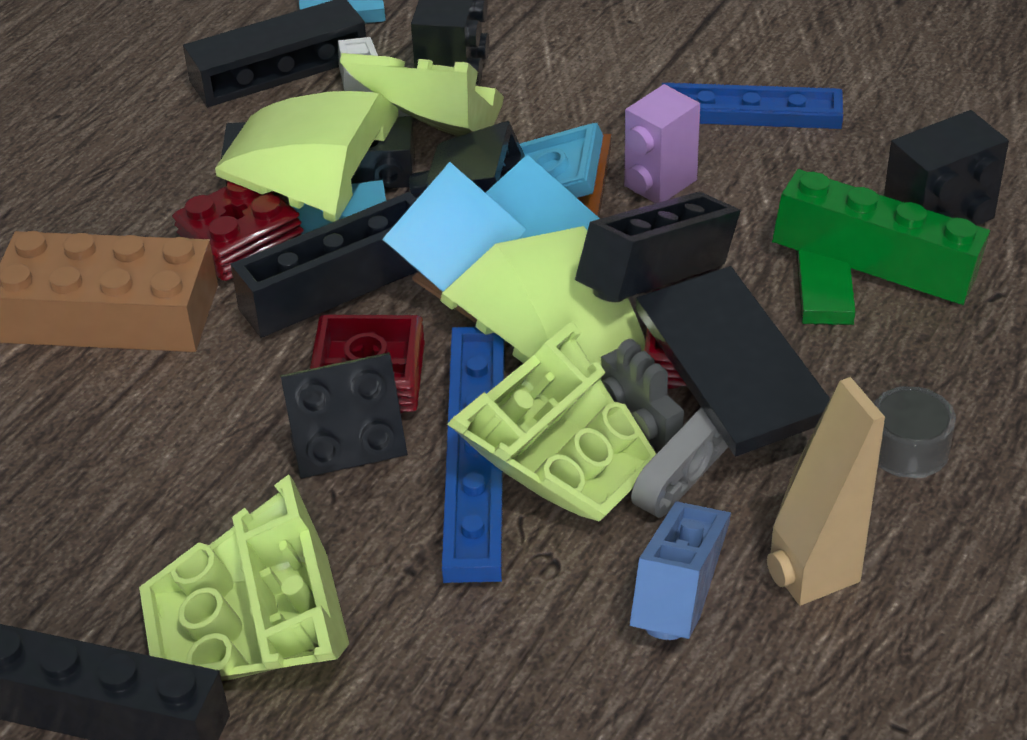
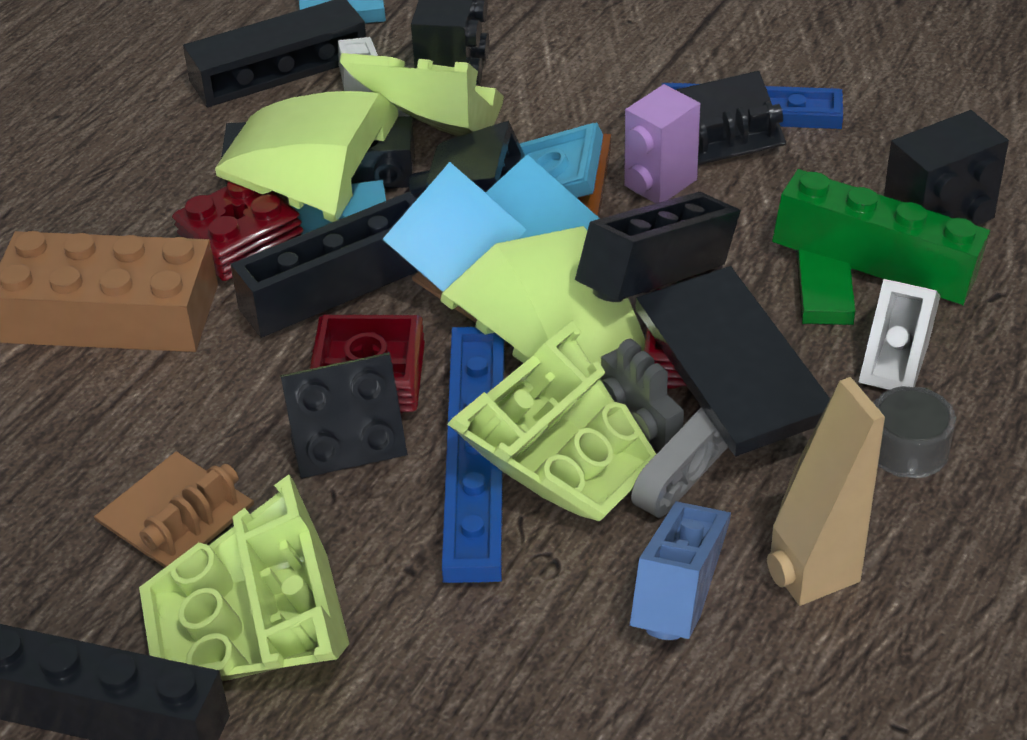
(175, 508): none -> medium nougat hinge
(735, 117): none -> black hinge
(899, 335): none -> white slope

